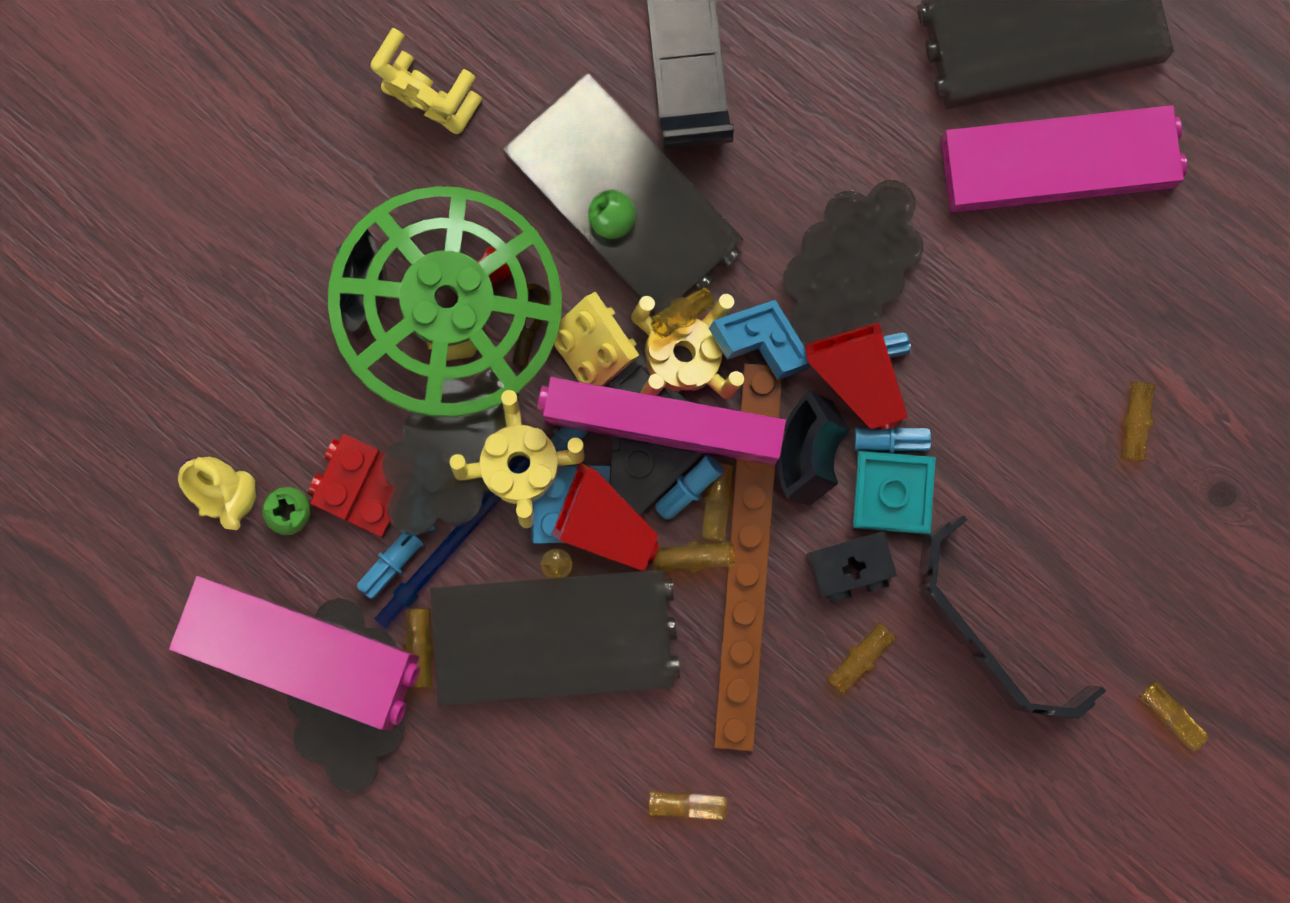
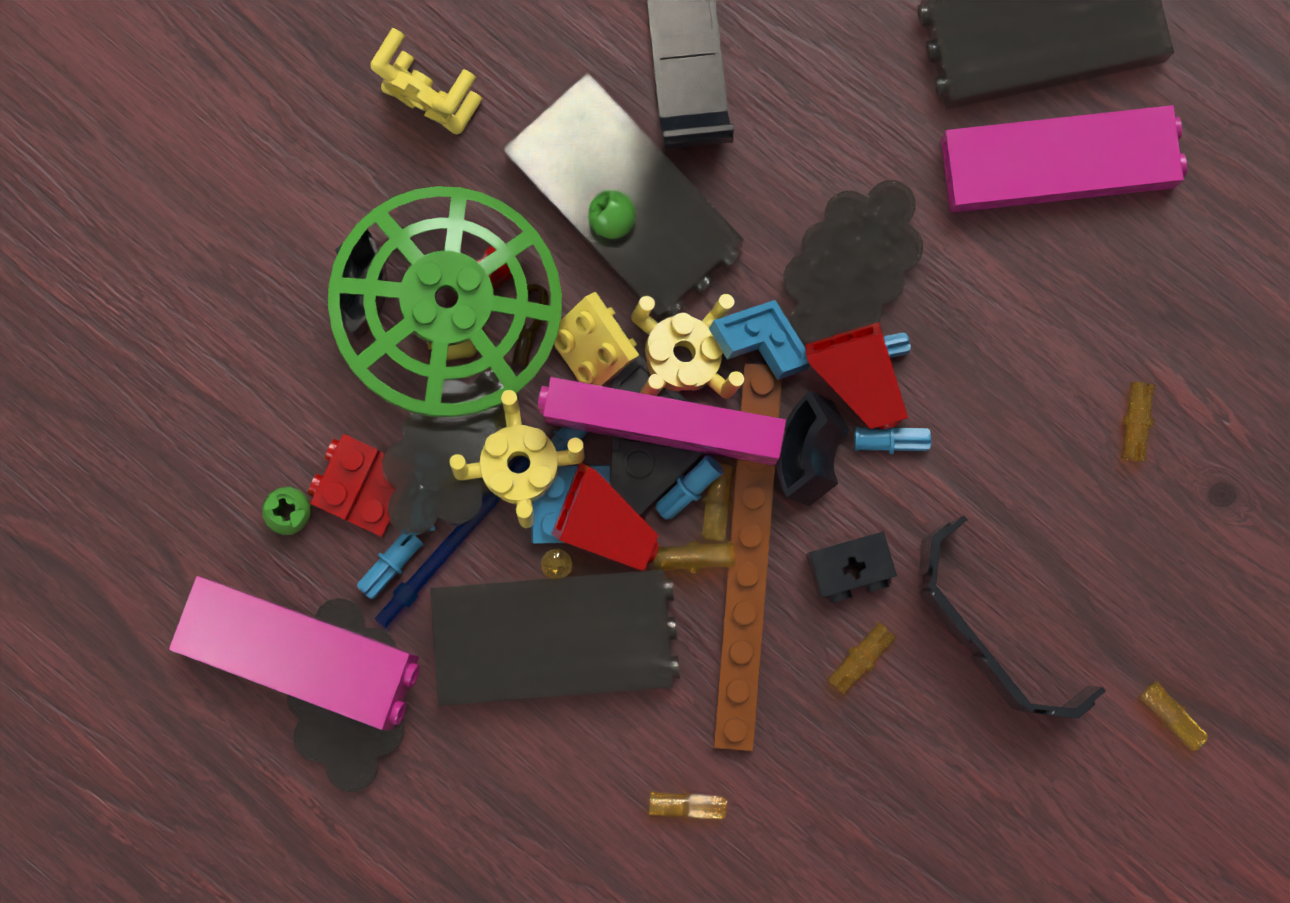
(217, 489): light yellow hair -> none
(419, 643): clear yellow pin -> none
(682, 313): clear yellow axle -> none
(894, 492): teal plate -> none

